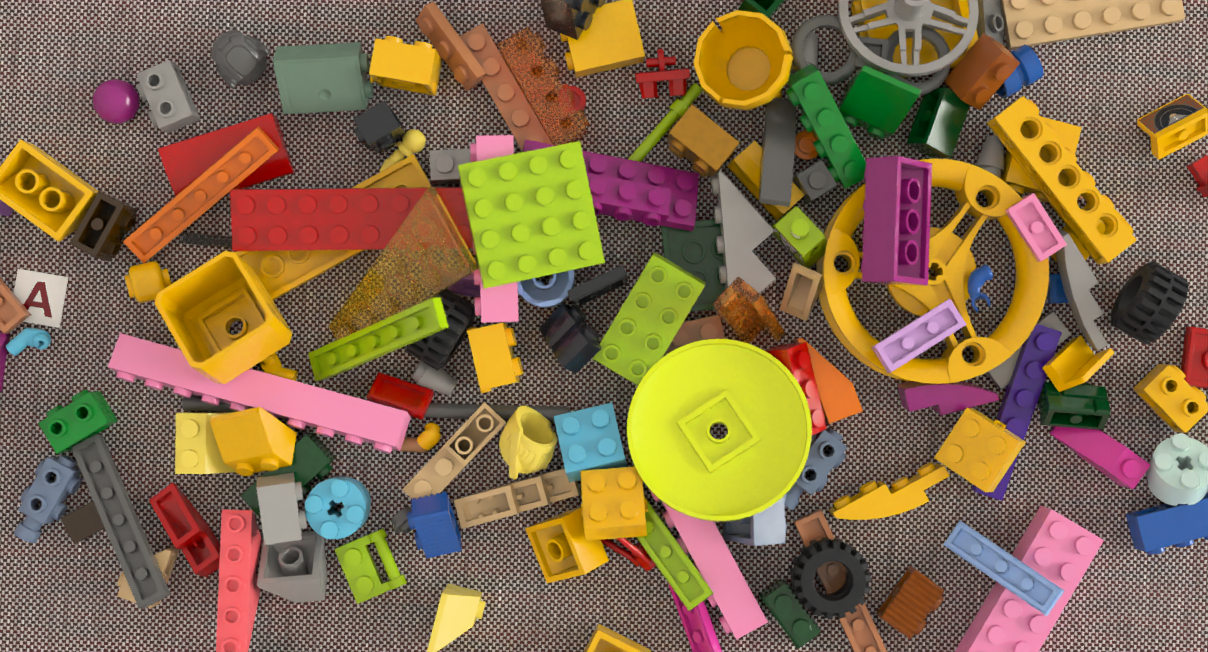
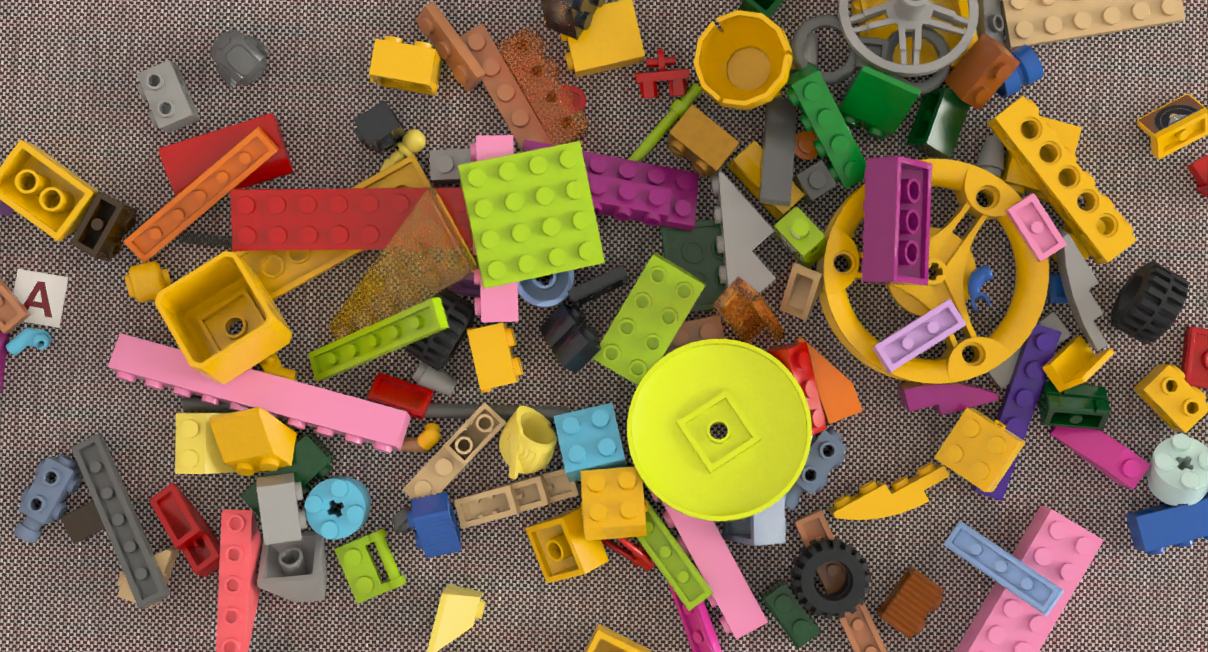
(77, 421): green brick -> none
(116, 101): magenta hair -> none
(322, 78): sand green piece -> none

